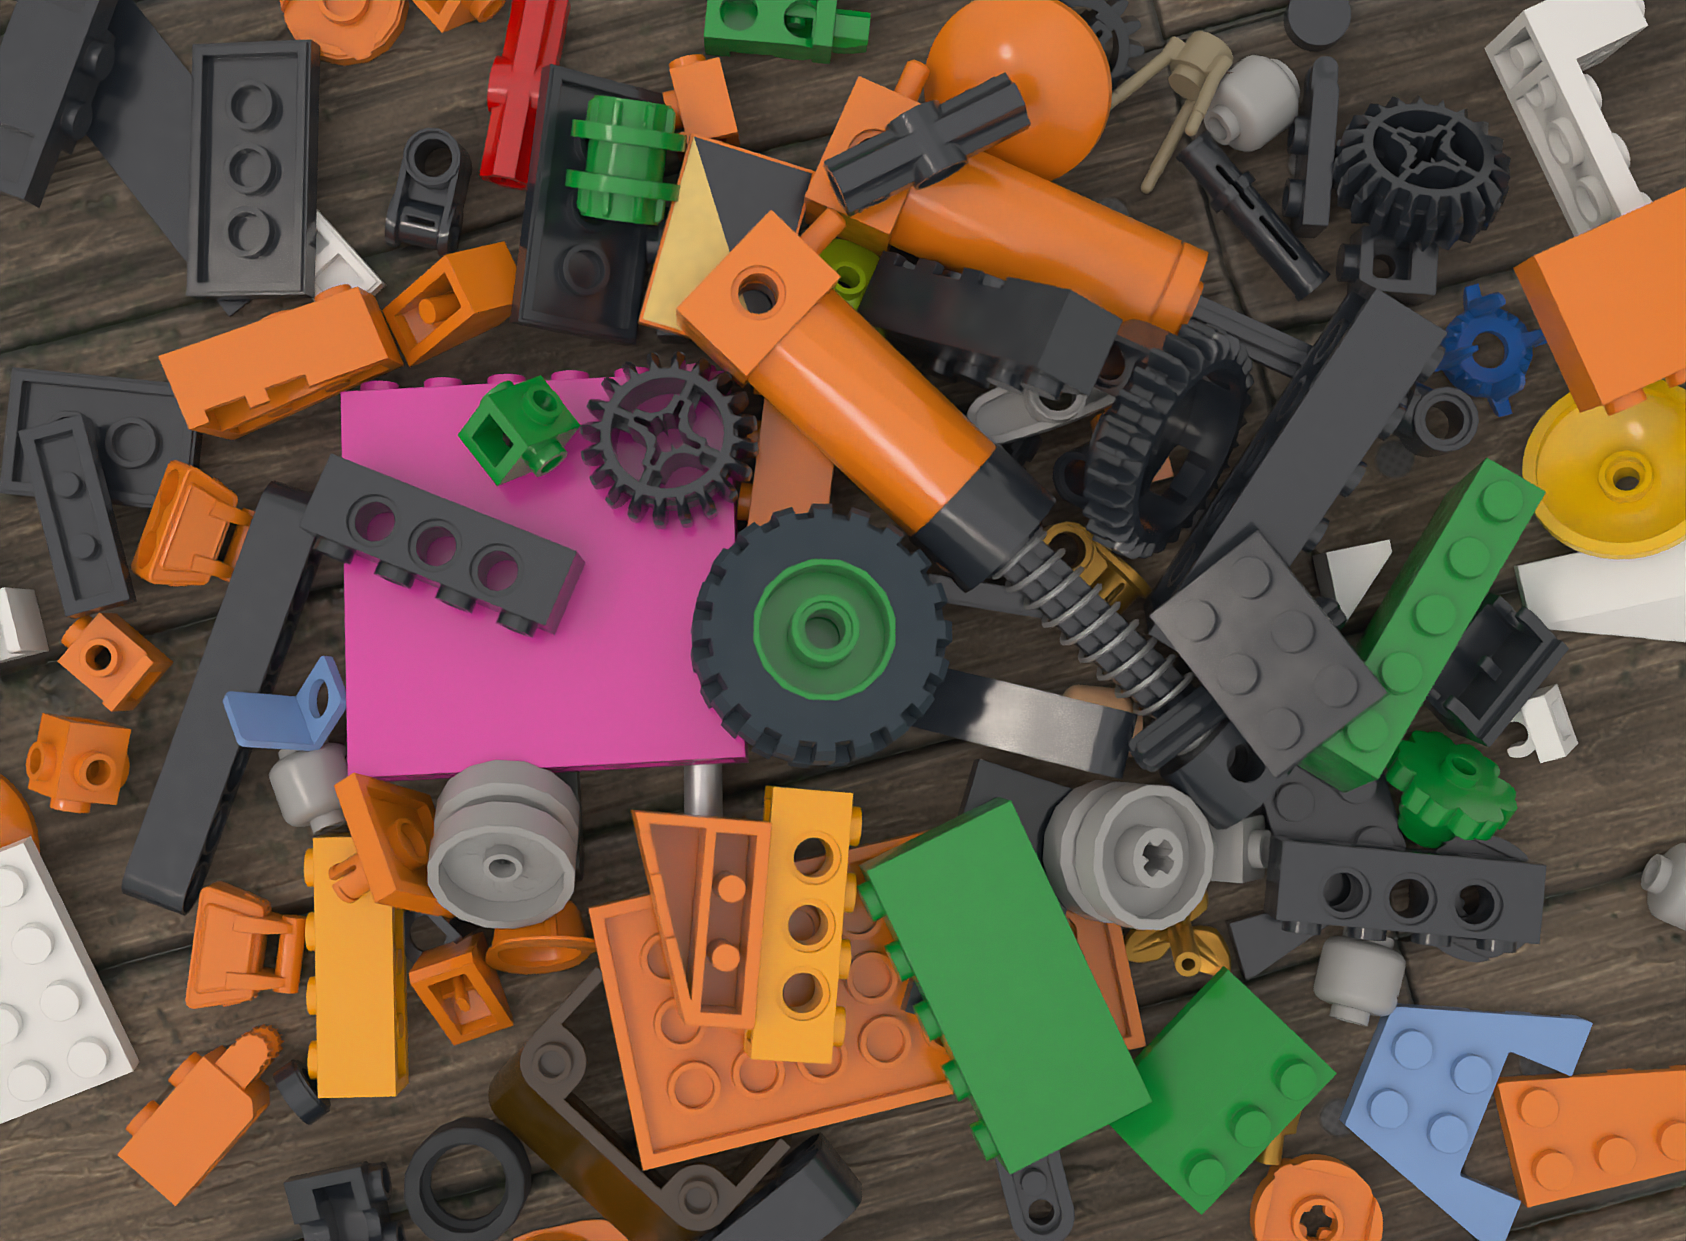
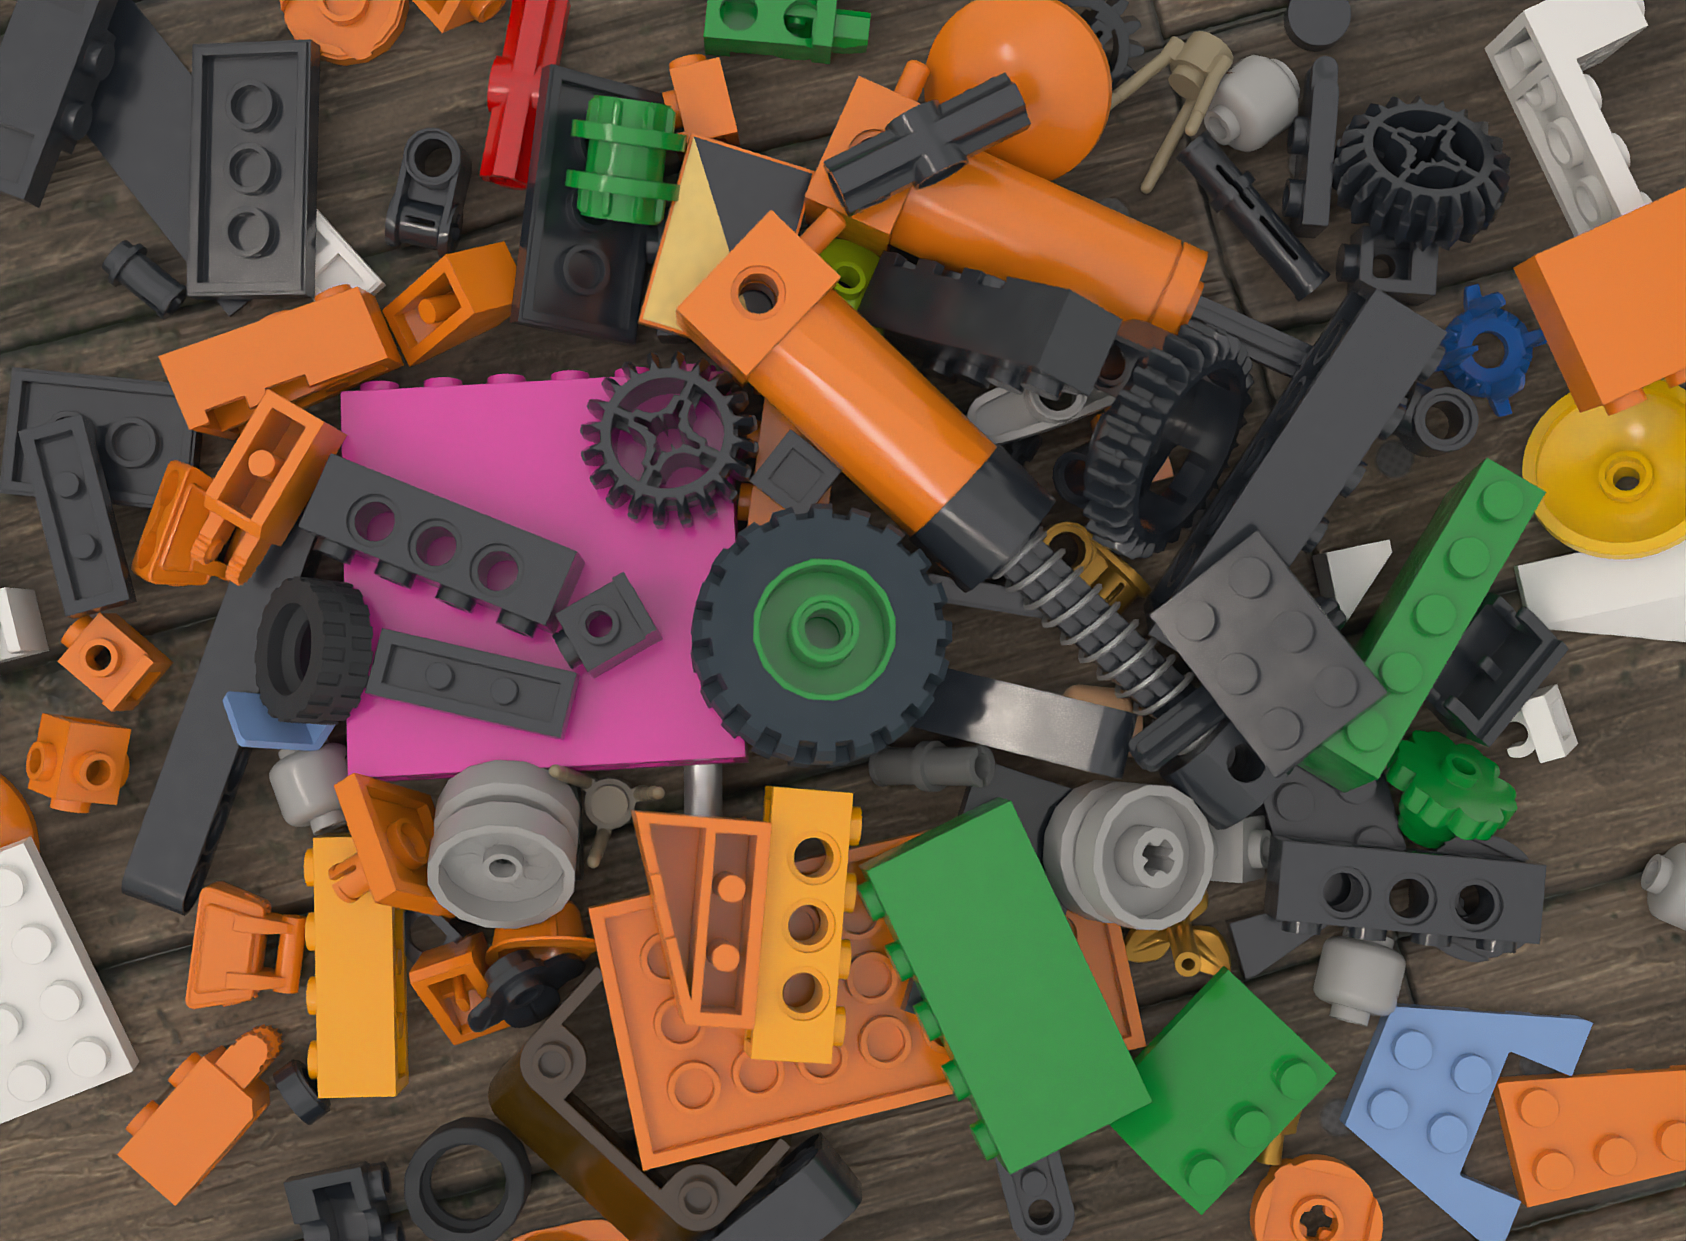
(144, 278): none -> black pin
(265, 483): none -> orange hinge
(313, 651): none -> black tyre
(472, 684): none -> black plate
(519, 430): green brick -> none
(523, 989): none -> black plate
(606, 803): none -> dark tan plant
(630, 631): none -> black brick
(795, 474): none -> black plate
(932, 766): none -> dark grey pin

